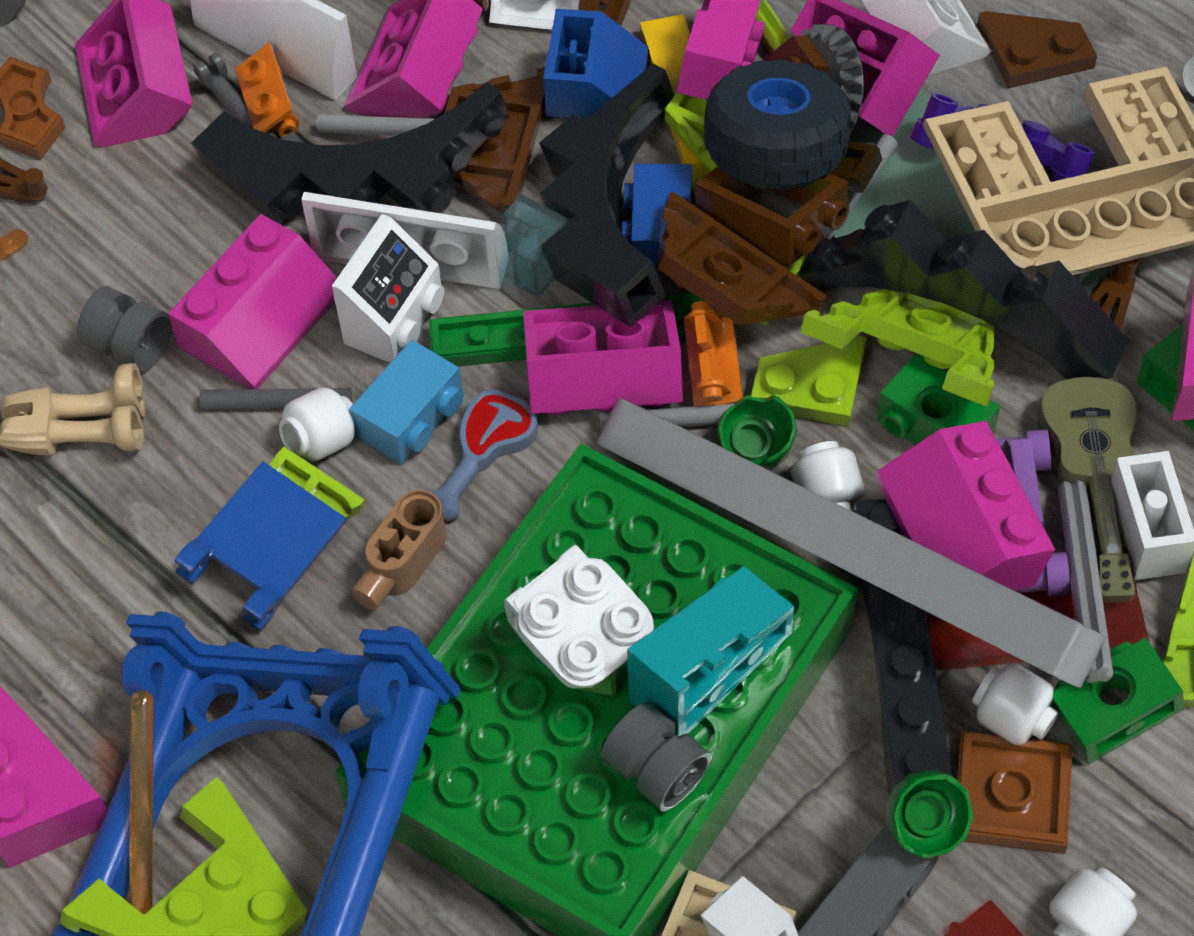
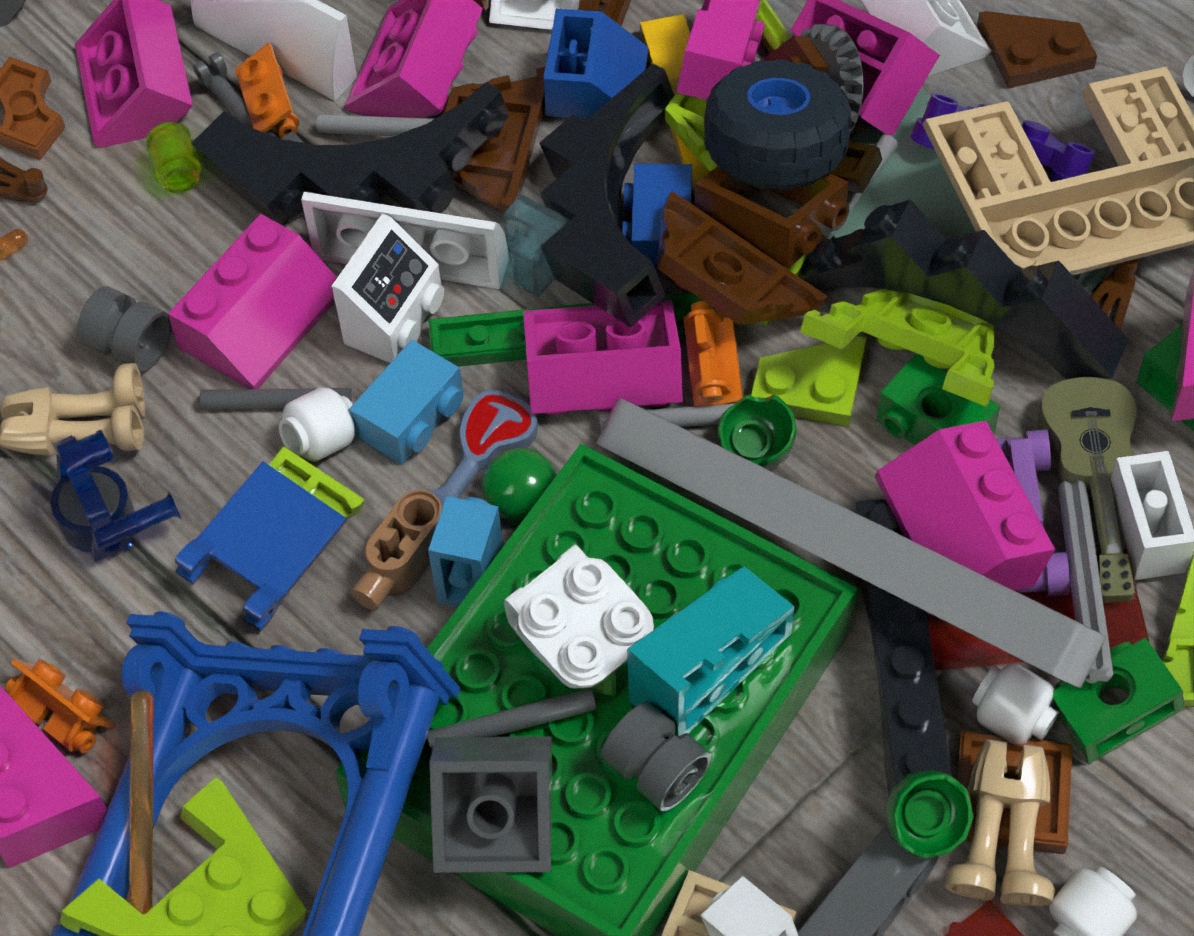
(74, 714): none -> orange hinge
(94, 502): none -> clear blue piece
(173, 157): none -> clear neon green brick
(463, 546): none -> dark azure brick
(491, 804): none -> dark grey slope
(516, 482): none -> green hair
(519, 717): none -> dark grey bar
(829, 473): white head -> none
(1024, 797): none -> tan piece

